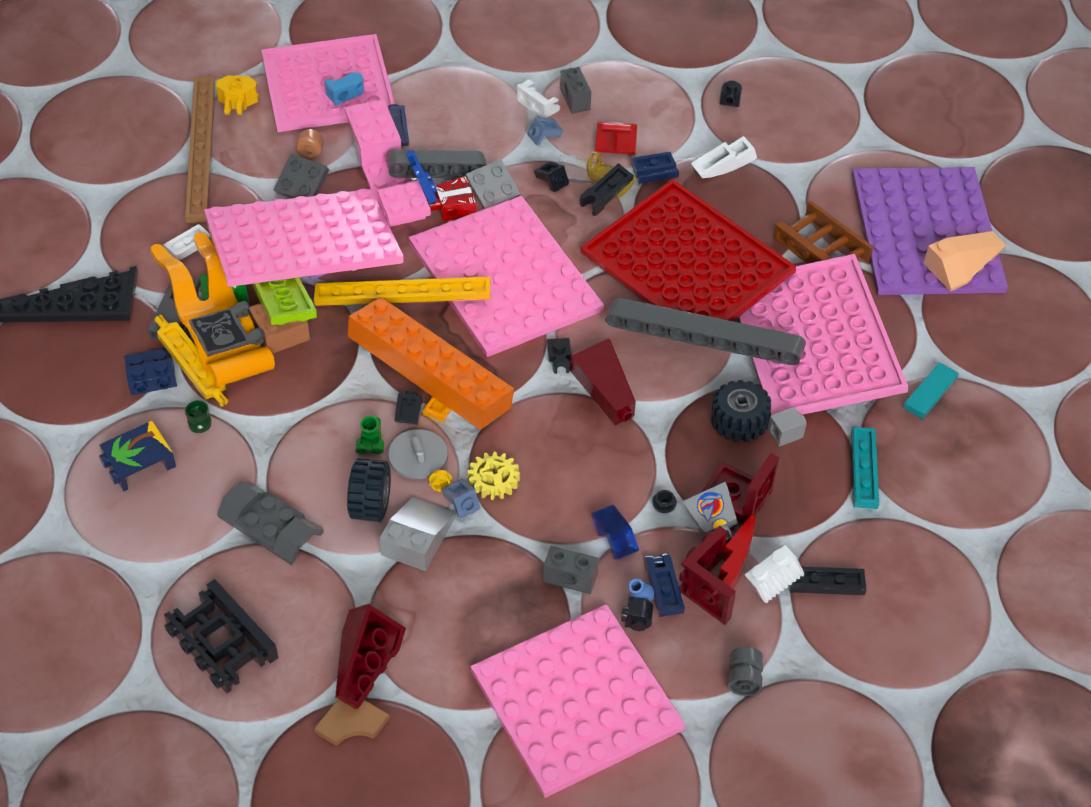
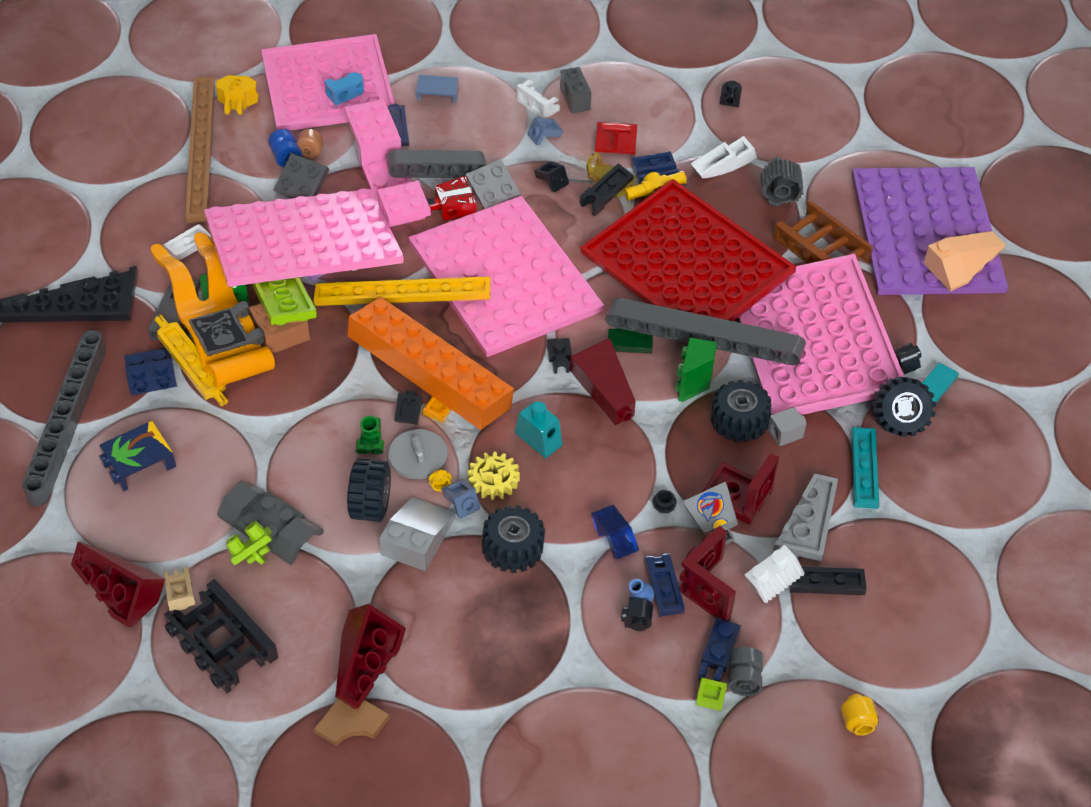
(64, 419): none -> dark grey beam
(122, 585): none -> dark red wedge
(179, 589): none -> tan hinge
(198, 416): dark green wheel -> none
(252, 547): none -> lime hips
(282, 145): none -> blue wheel
(423, 177): blue wing -> none
(437, 86): none -> sand blue hinge
(513, 538): none -> black wheel
(539, 429): none -> teal torso
(570, 569): dark grey brick -> none
(576, 700): bright pink plate -> none
(630, 341): none -> dark green tile
(652, 183): none -> yellow pin
(696, 369): none -> green slope
(711, 694): none -> lime plate
(718, 649): none -> dark blue hinge
(736, 553): red slope -> none
(781, 182): none -> dark grey brick
(810, 520): none -> light grey wing
(859, 714): none -> yellow head
(903, 406): none -> black wheel
(908, 357): none -> black plate

